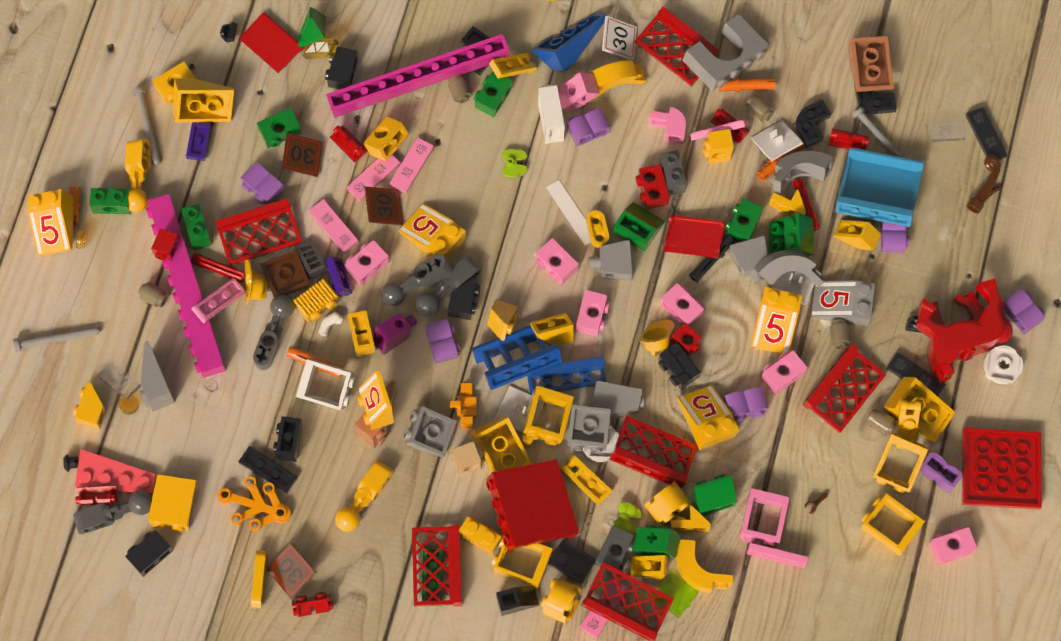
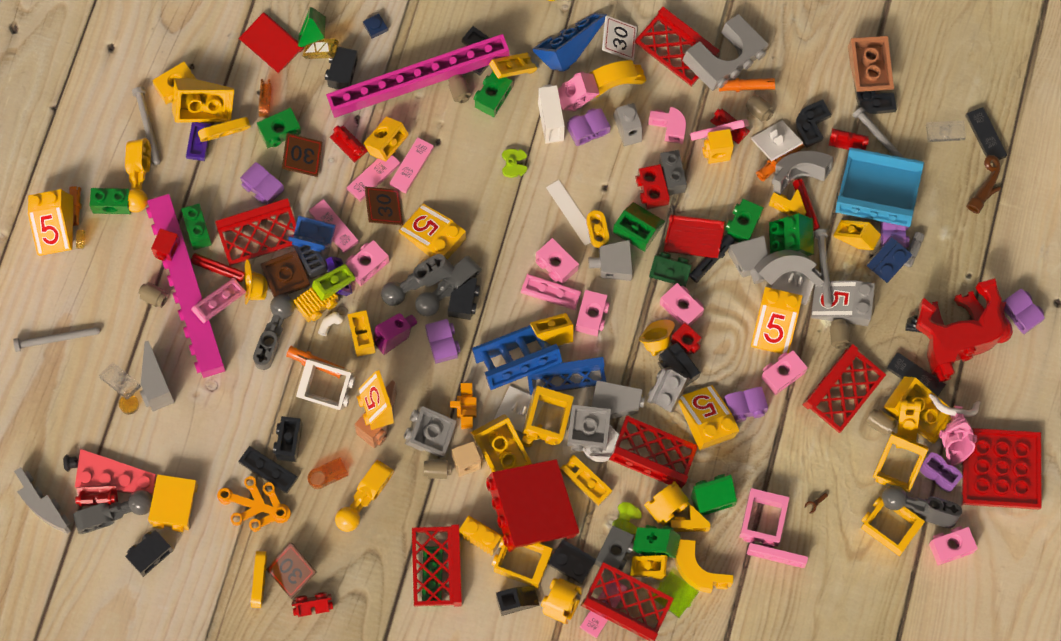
(44, 508): none -> light grey slope
(90, 409): yellow slope -> none
(224, 129): none -> yellow beam
(228, 32): black plate -> none
(264, 99): none -> clear orange piece
(312, 233): none -> blue bracket
(332, 471): none -> clear orange piece
(333, 281): none -> lime slope
(375, 26): none -> dark blue plate
(437, 468): none -> dark tan brick
(502, 318): yellow slope -> none
(551, 292): none -> bright pink tile
(627, 121): none -> light grey torso
(668, 388): none -> flat silver bracket
(670, 269): none -> dark green bracket
(821, 234): none -> light grey bar
(889, 259): none -> dark blue plate
(914, 247): none -> light grey axle
(931, 510): none -> dark grey beam
(958, 436): none -> bright pink helmet
(1011, 358): white plate -> none

